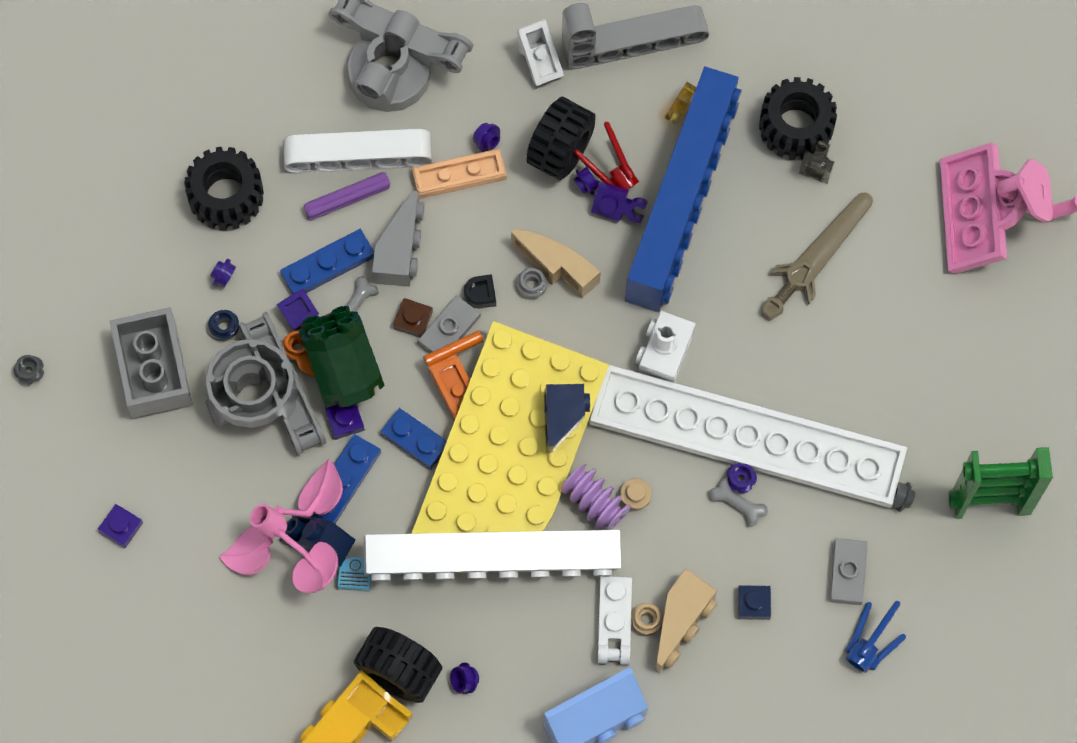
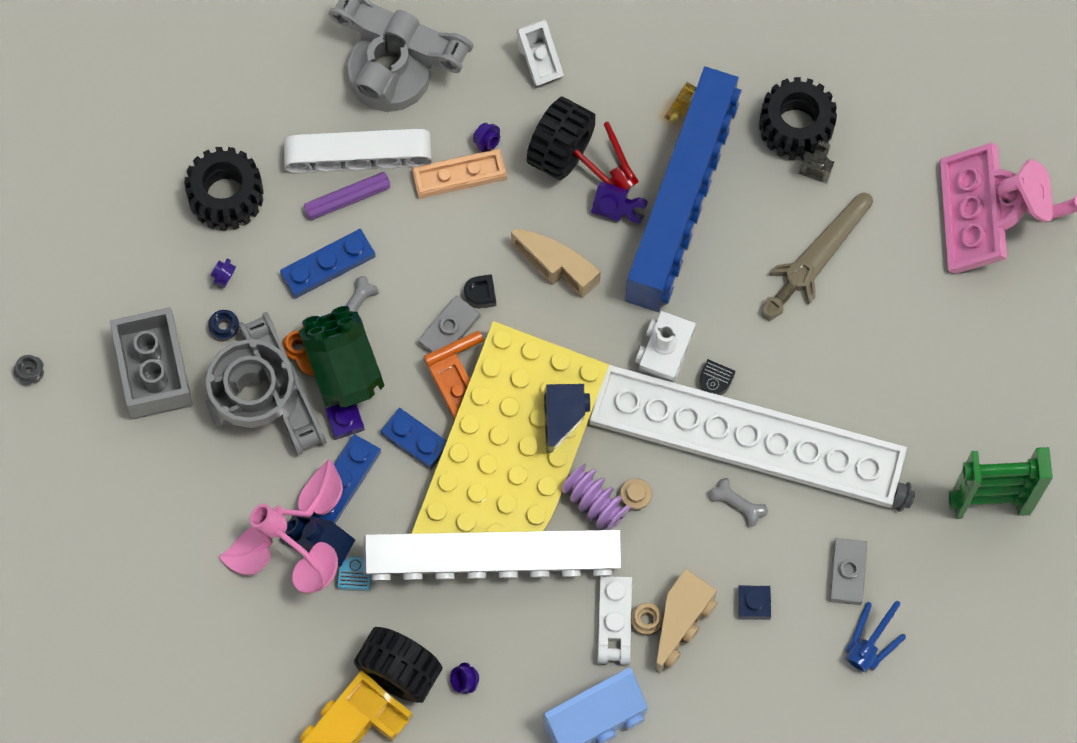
(120, 526): dark purple plate -> none
(297, 308): dark purple plate -> none
(395, 248): light grey slope -> none
(413, 318): reddish brown plate -> none
(528, 275): light grey plate -> none
(586, 181): dark purple plate -> none
(595, 45): light grey beam -> none
(716, 378): none -> black tile
(741, 470): dark purple plate -> none

